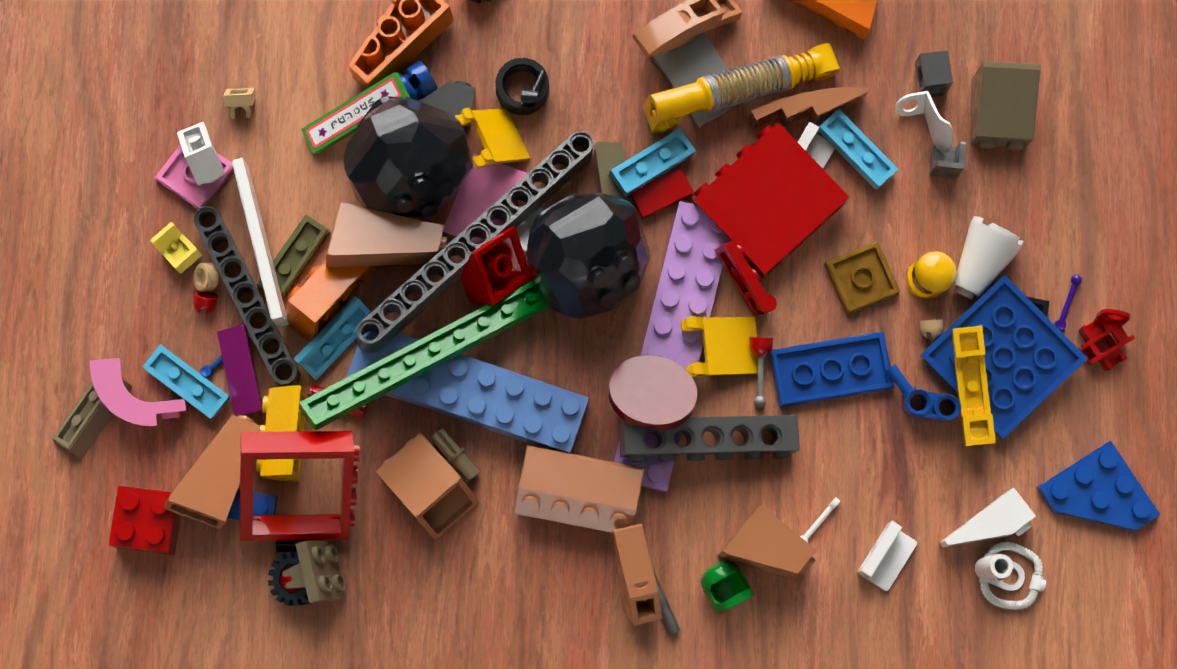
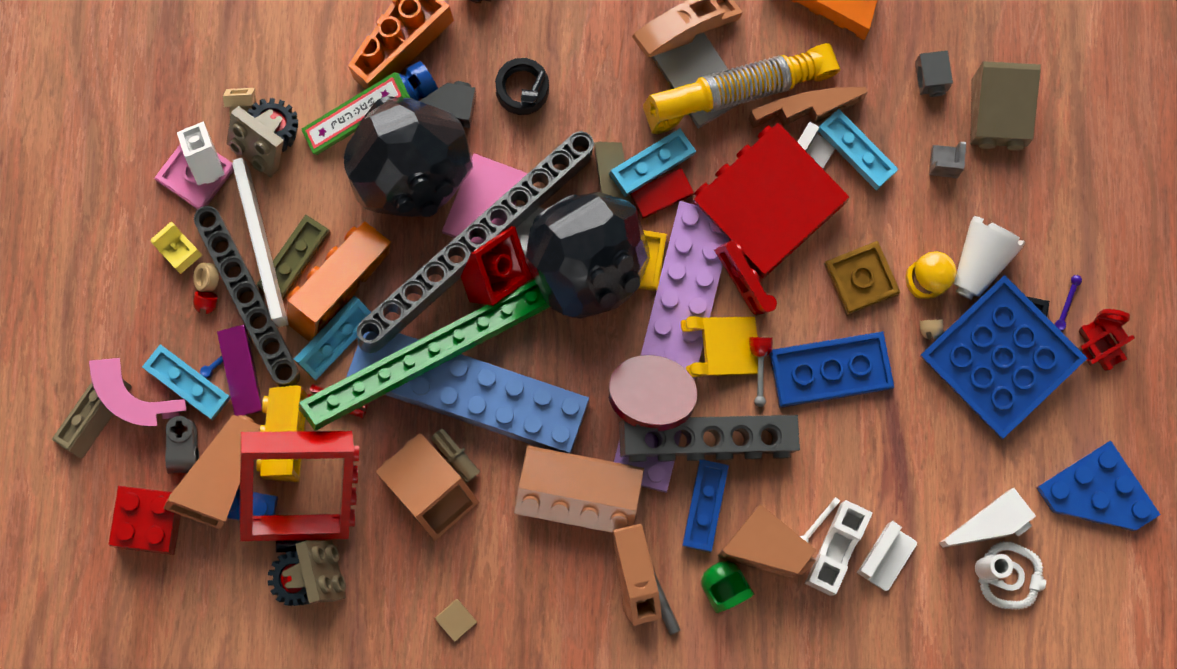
(181, 451): none -> dark grey piece
(262, 133): none -> dark tan plate
(381, 238): nougat slope -> none
(455, 620): none -> tan slope
(498, 135): yellow flag -> none
(656, 245): none -> yellow tile
(705, 505): none -> blue plate
(837, 548): none -> white arch
(930, 400): blue beam -> none
(939, 128): white piece -> none
(973, 385): yellow slope -> none

